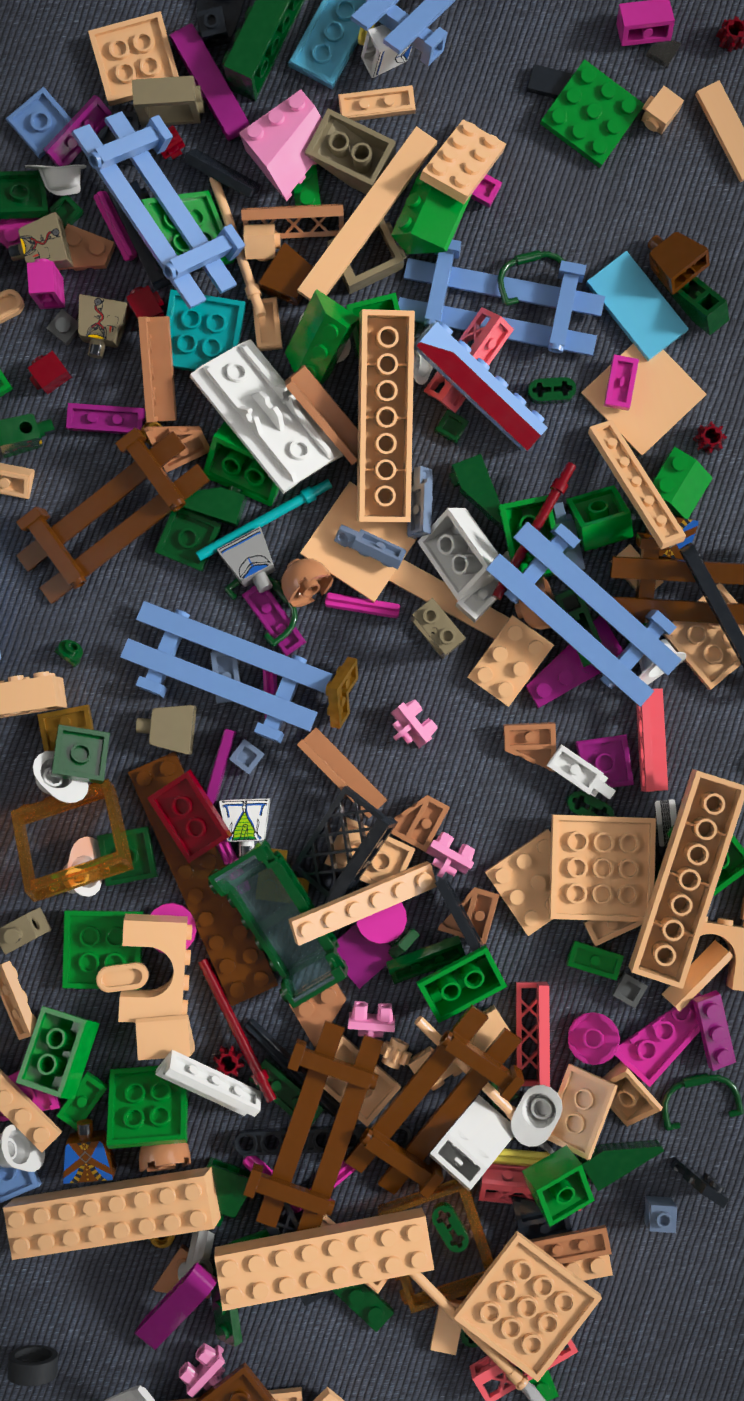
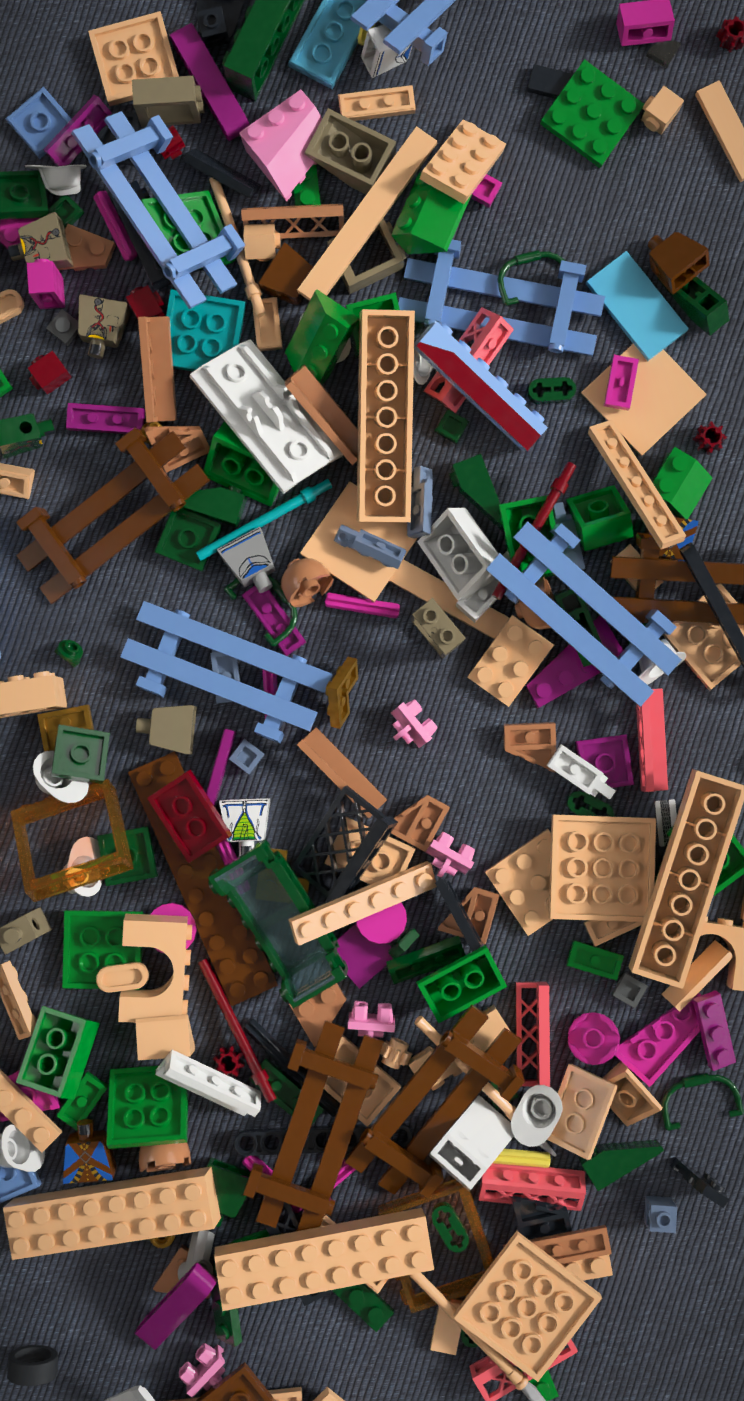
(558, 1185): green slope -> none

